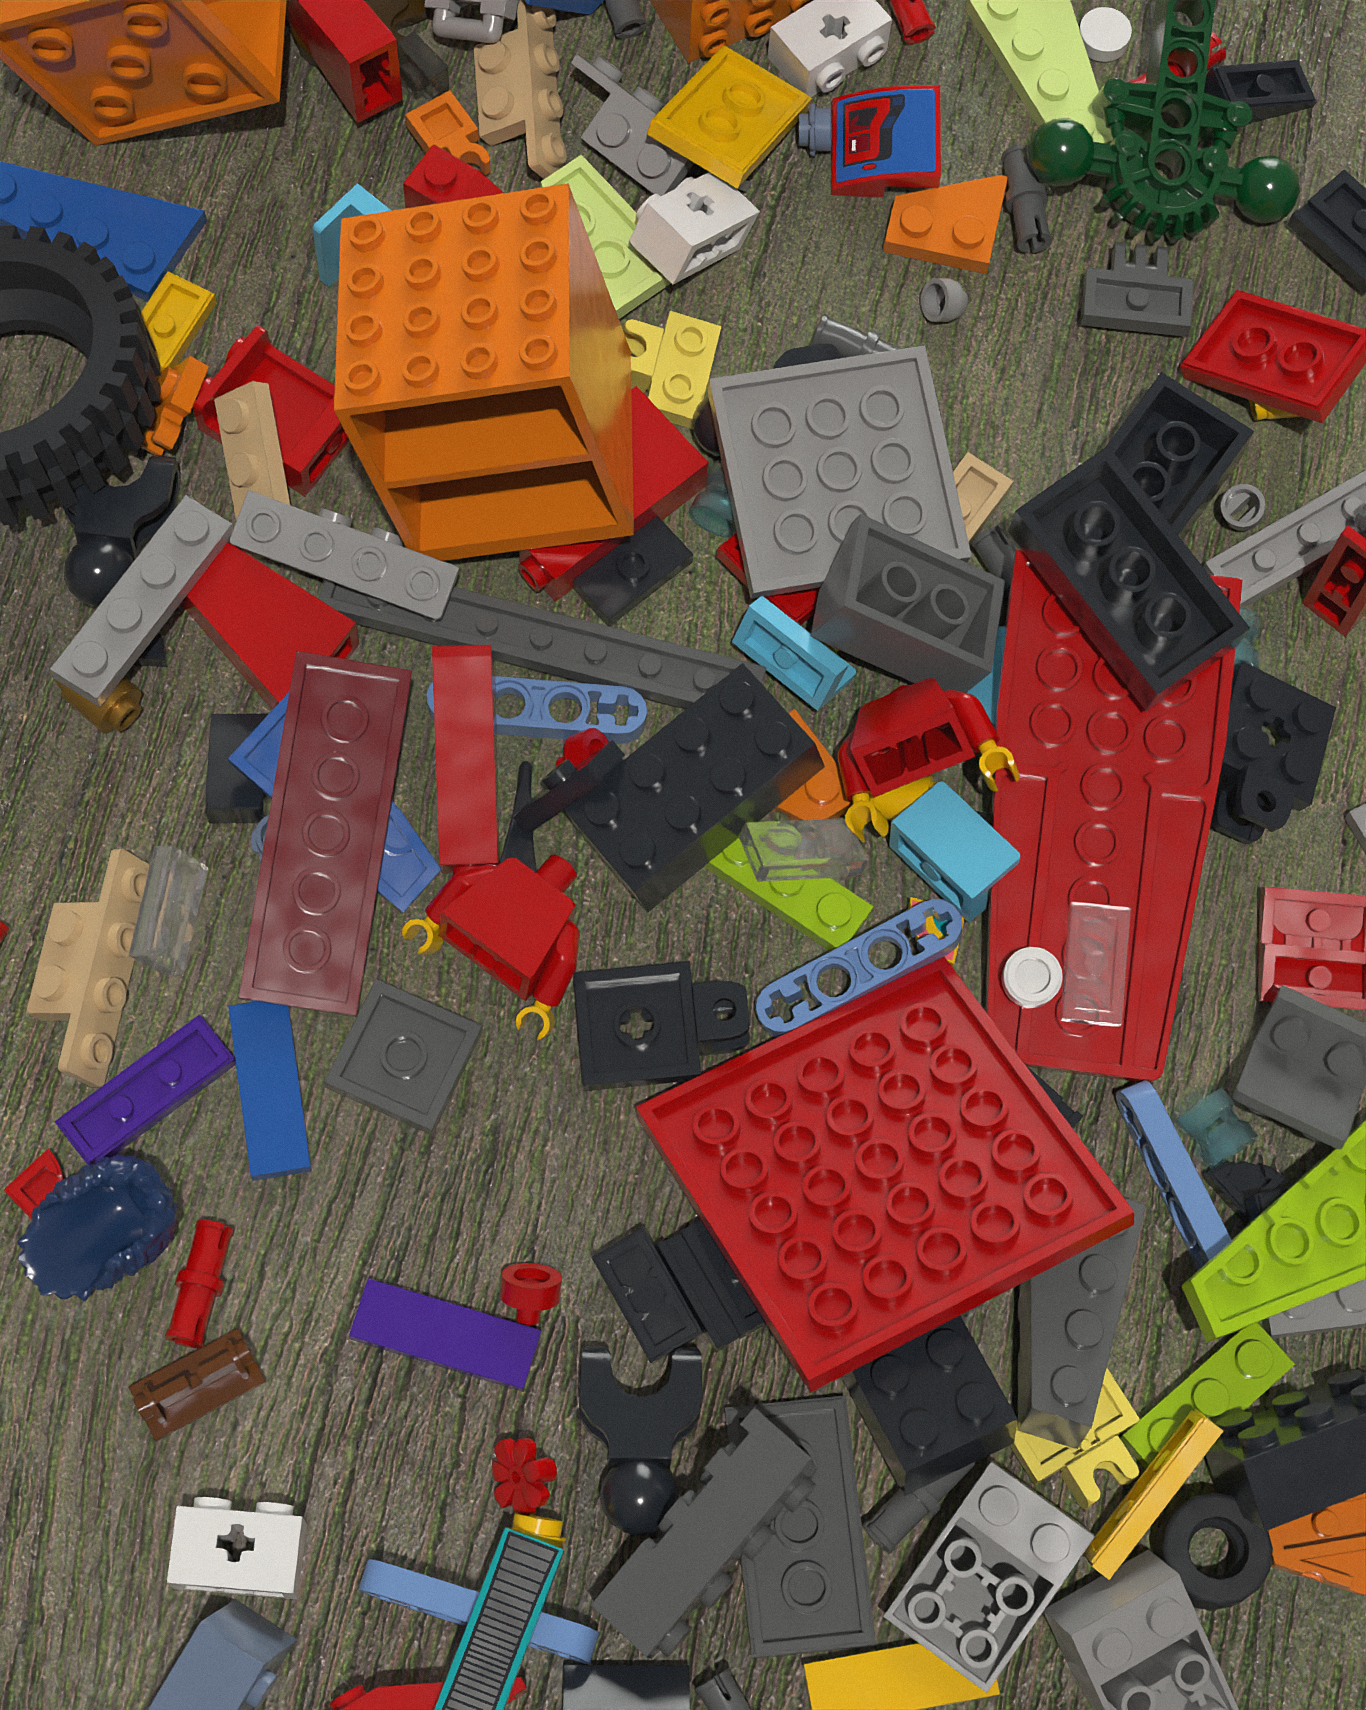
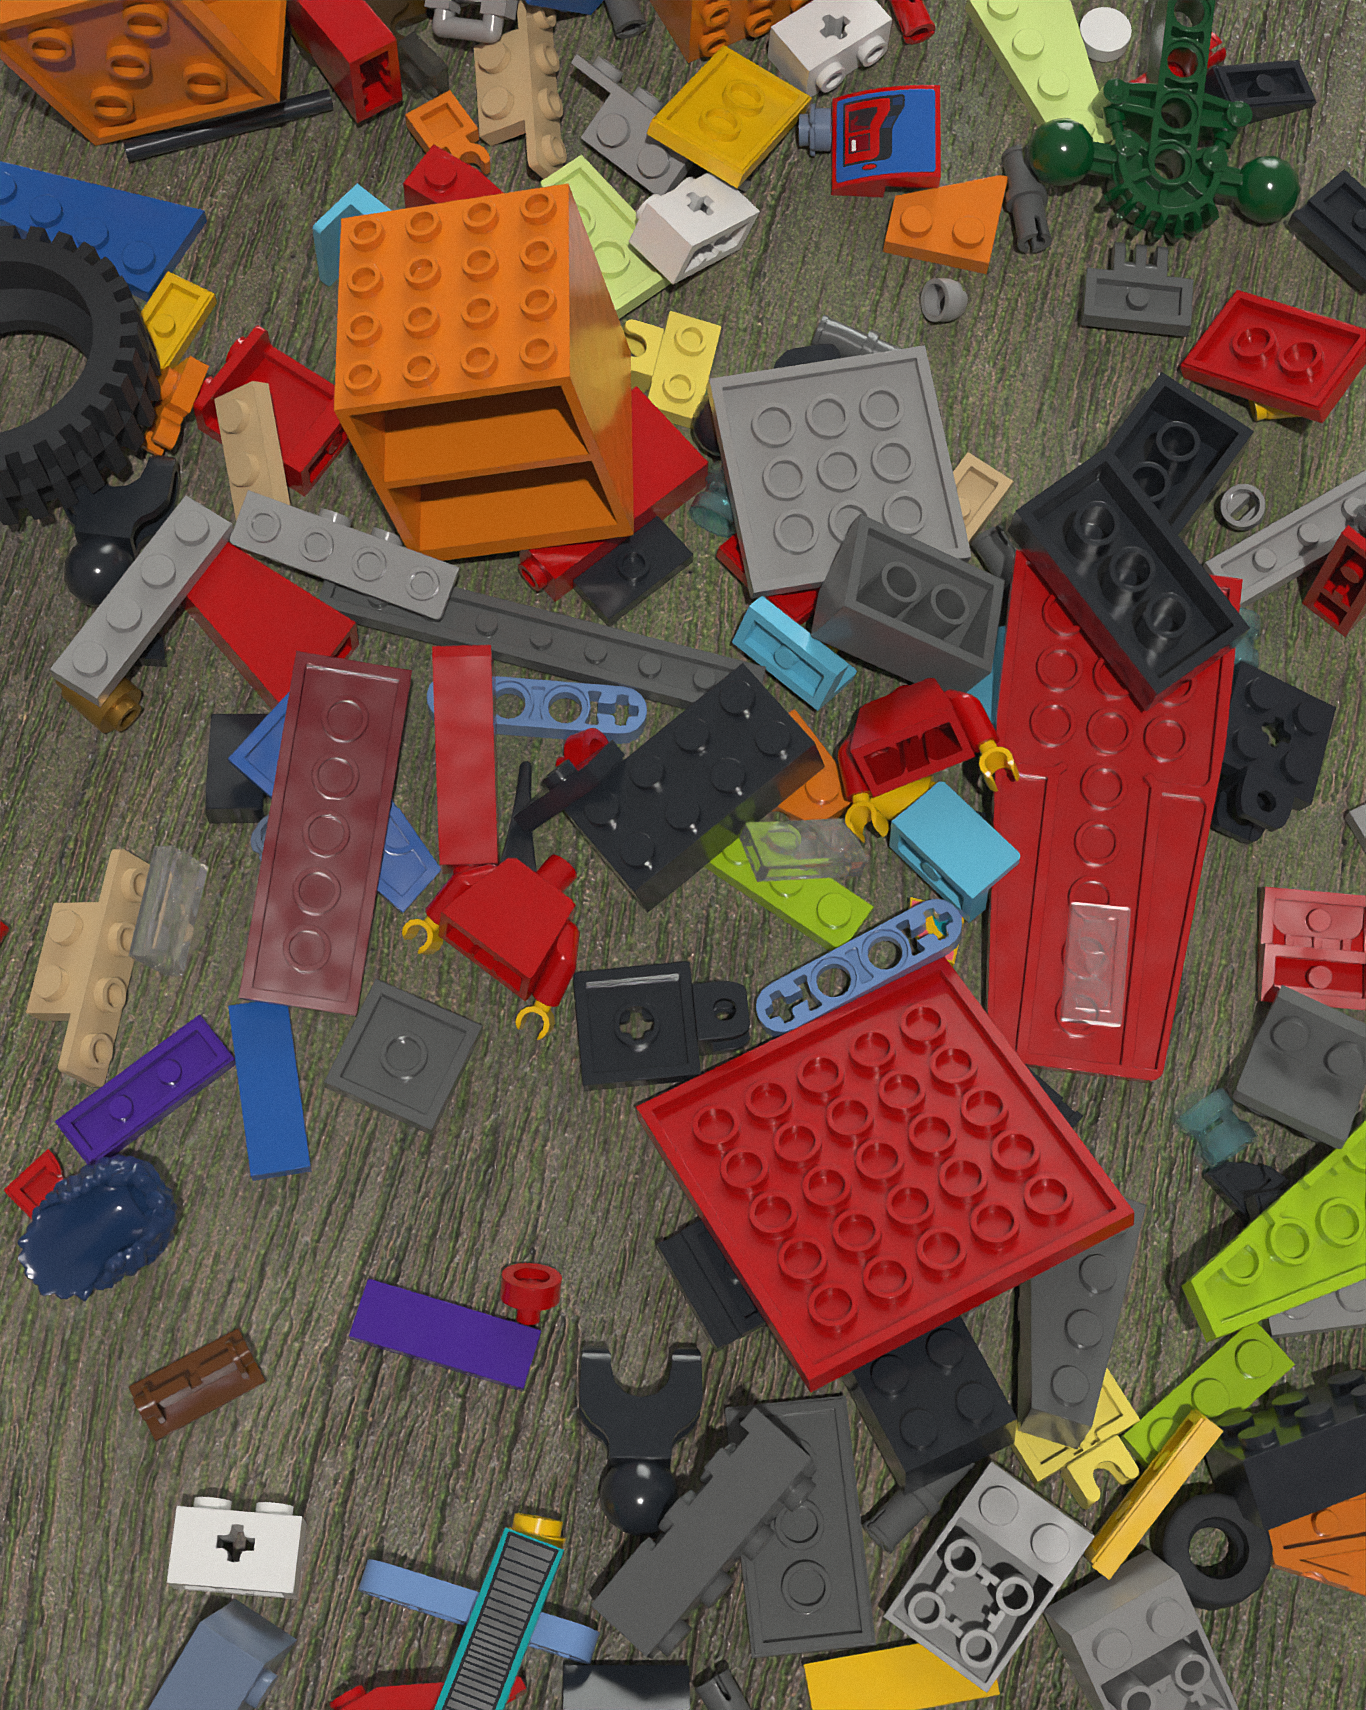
(199, 1283): red pin -> none
(227, 125): none -> black bar
(521, 1475): red plant -> none
(648, 1295): black plate -> none
(1031, 977): white tile -> none
(1172, 1172): medium blue beam -> none

